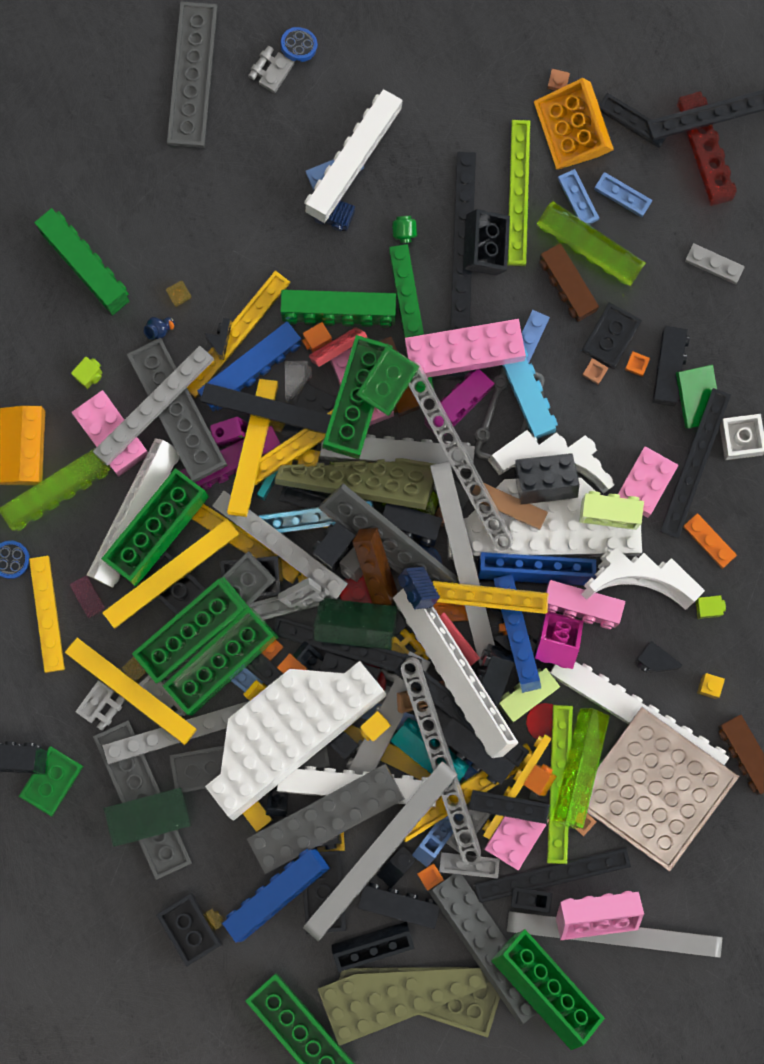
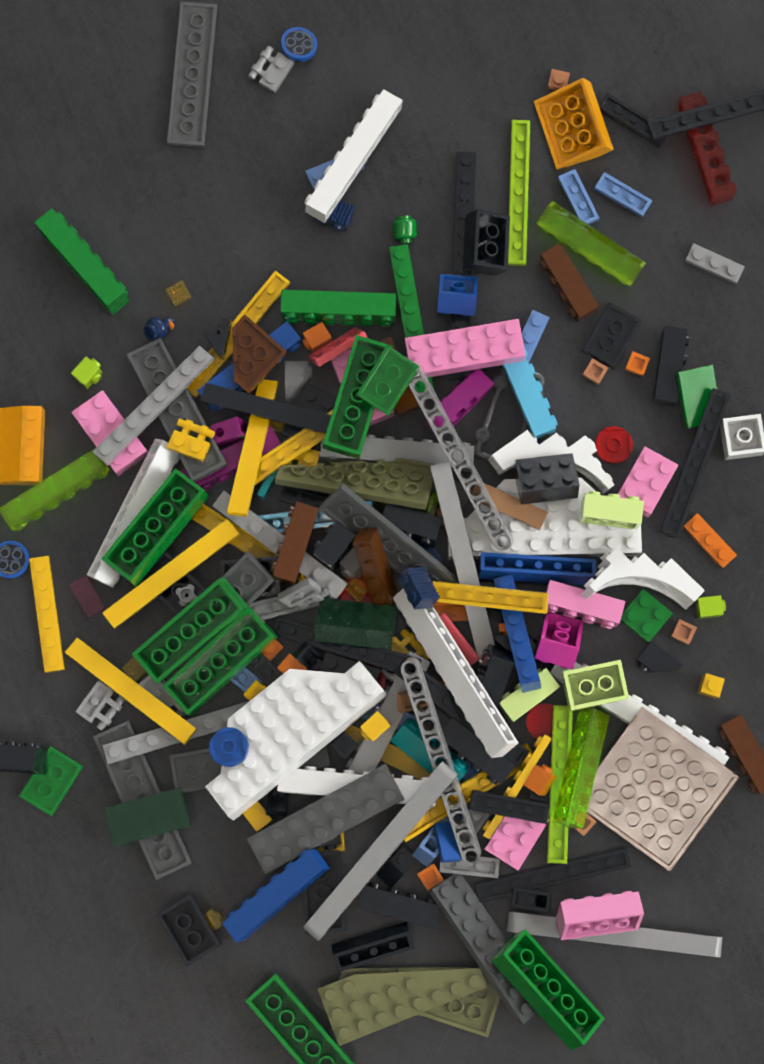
(186, 590): none -> light grey plate
(188, 445): none -> yellow plate
(229, 747): none -> blue tile
(253, 354): none -> reddish brown plate
(295, 542): none -> reddish brown brick
(357, 589): none -> clear yellow plate
(446, 843): none -> blue tile
(457, 294): none -> blue slope
(594, 685): none -> yellowish green brick
(613, 445): none -> red tile
(645, 615): none -> green plate
(683, 632): none -> nougat plate

